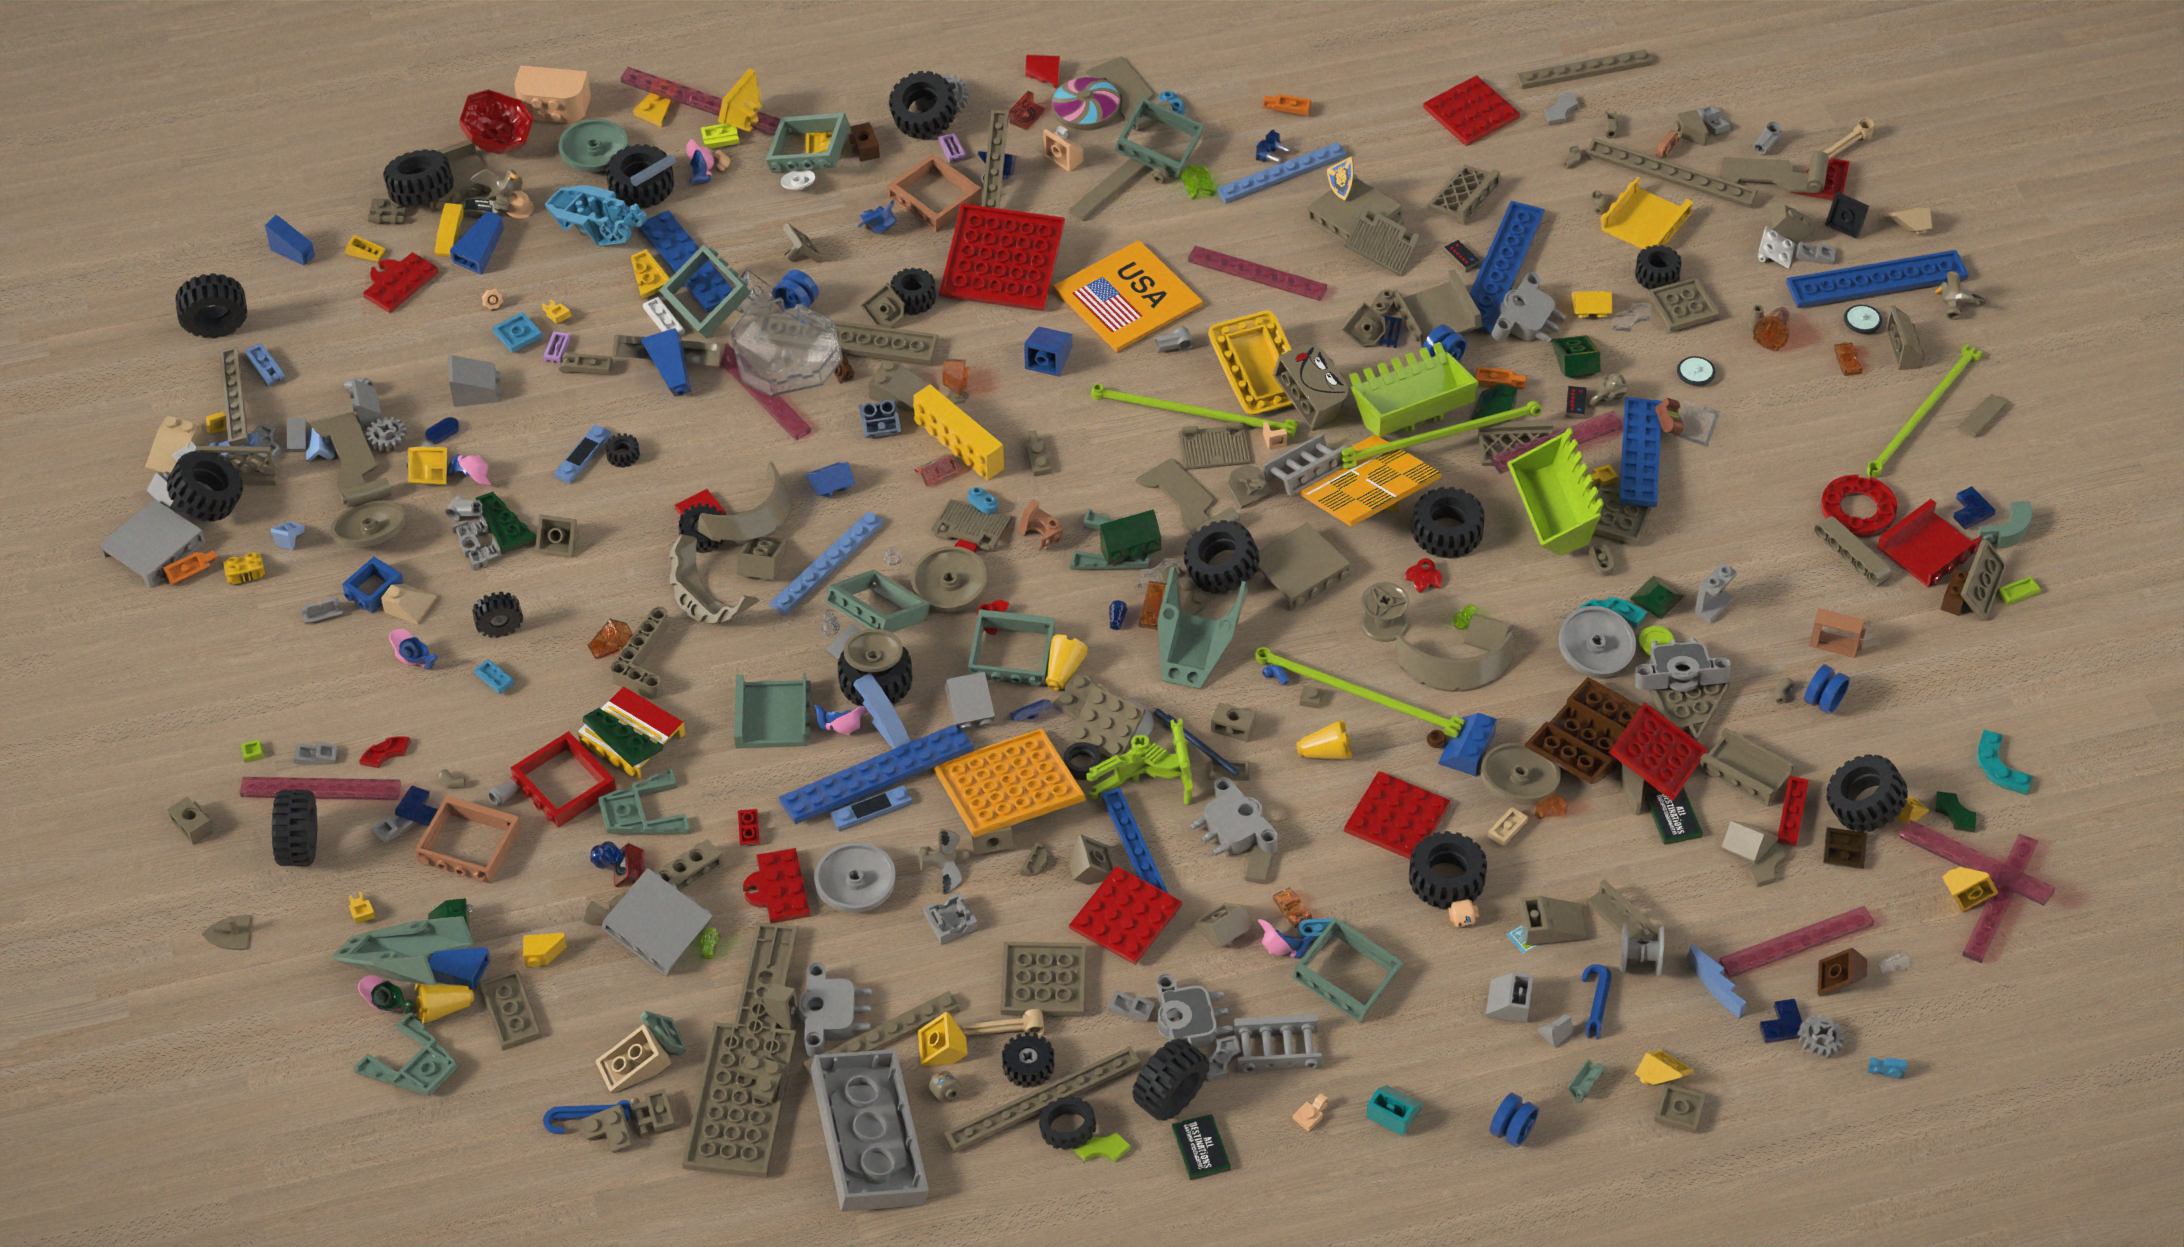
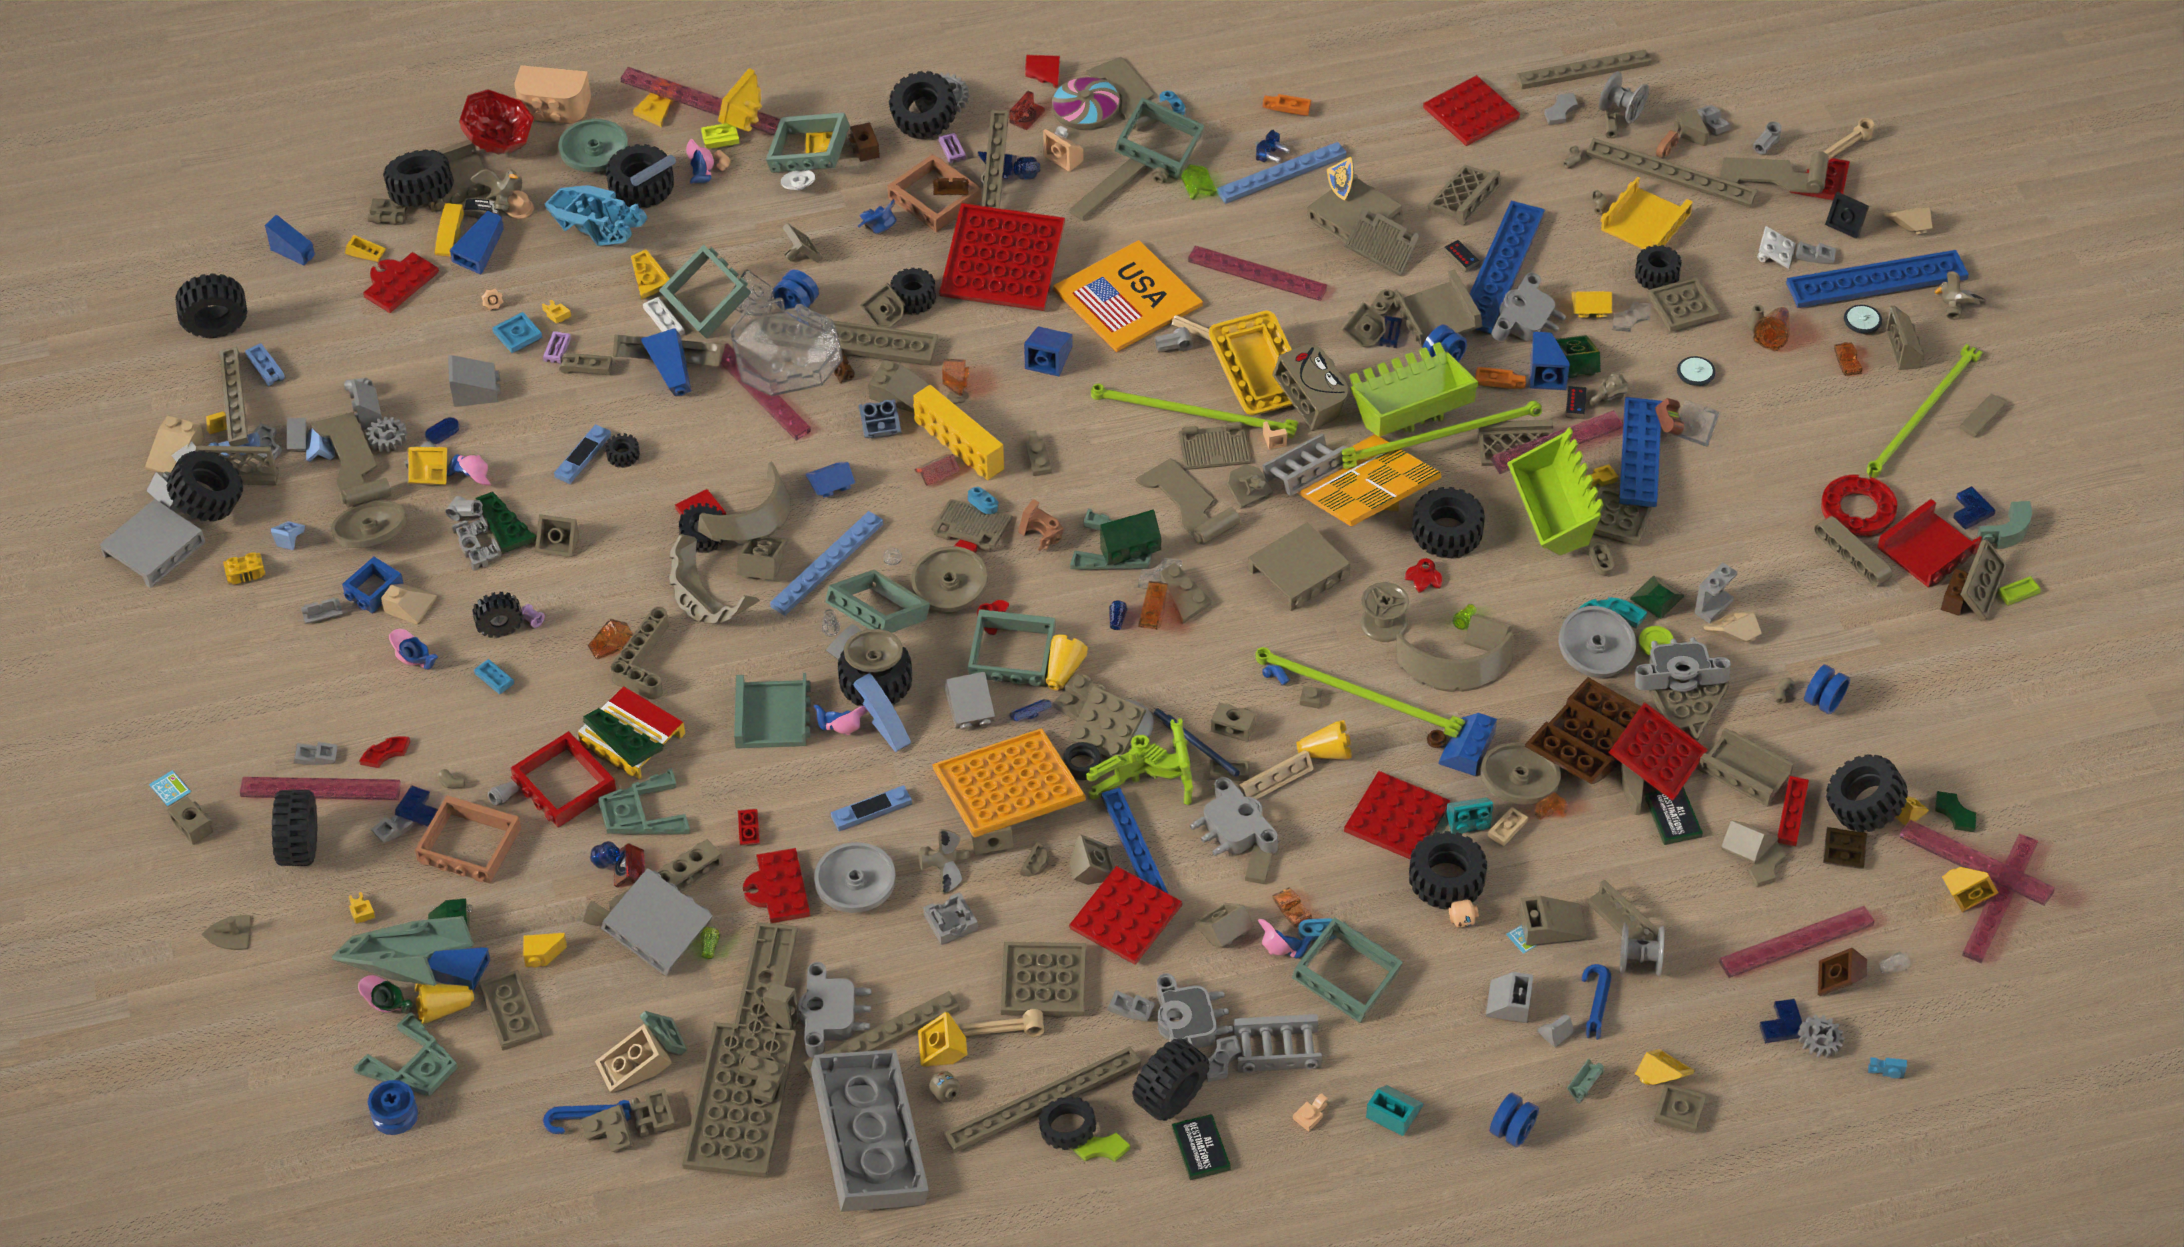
(169, 788): none -> sticker
(188, 566): orange hinge -> none
(252, 751): lime tile -> none
(392, 1107): none -> blue wheel
(532, 619): none -> lavender bush
(676, 249): blue plate -> none
(875, 773): blue plate -> none
(958, 186): none -> reddish brown hinge
(1026, 167): none -> clear blue head
(1031, 1070): black bush -> none
(1190, 642): sand green windscreen -> none
(1191, 326): none -> tan axle
(1213, 540): black tyre -> none
(1277, 776): none -> tan plate
(1469, 815): none -> teal slope
(1495, 401): dark green slope -> none
(1547, 363): none -> blue slope
(1623, 97): none -> light grey piece
(1712, 977): medium blue slope -> none
(1736, 626): none -> tan slope
(1790, 222): dark tan slope -> none
(1833, 642): nougat window -> none
(1996, 771): teal plate -> none

